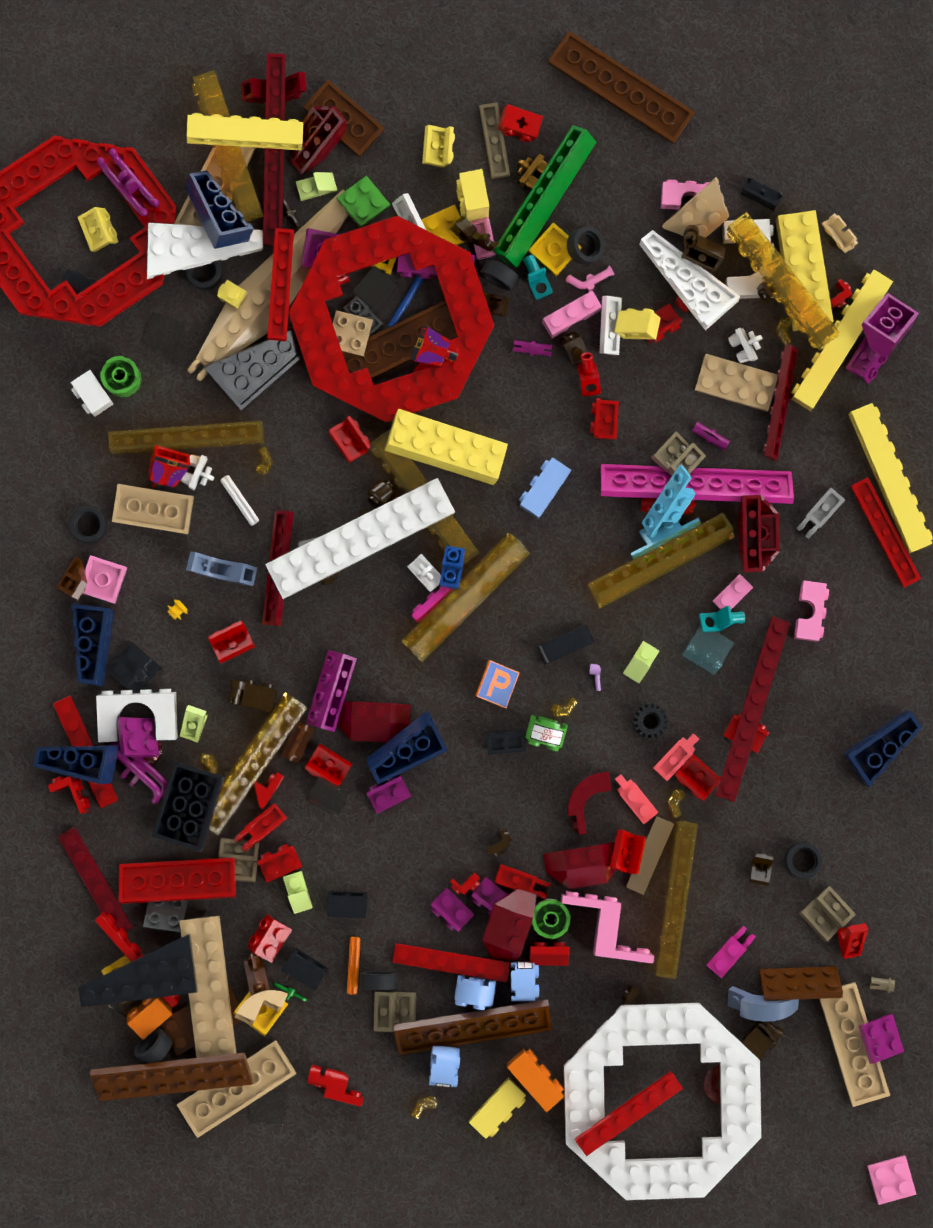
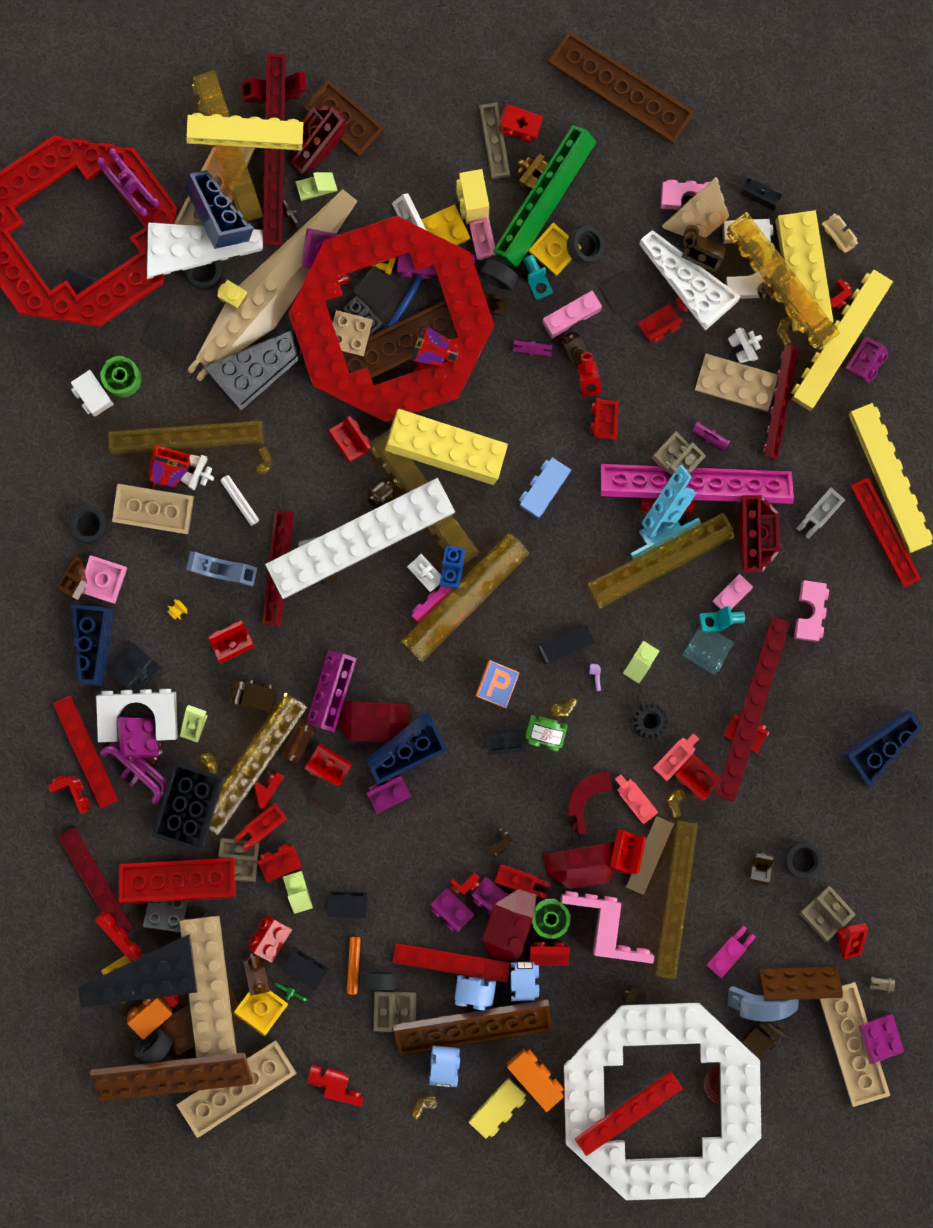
(82, 762): dark blue wedge -> none
(97, 228): light yellow bracket -> none
(249, 1009): tan brick -> none
(280, 284): red plate -> none
(363, 202): bright green plate -> none
(438, 146): light yellow bracket -> none
(468, 233): dark brown piece -> none
(591, 280): bright pink piece -> none
(608, 338): white plate -> none
(637, 324): light yellow brick -> none
(888, 324): magenta slope -> none
(891, 1180): bright pink plate -> none

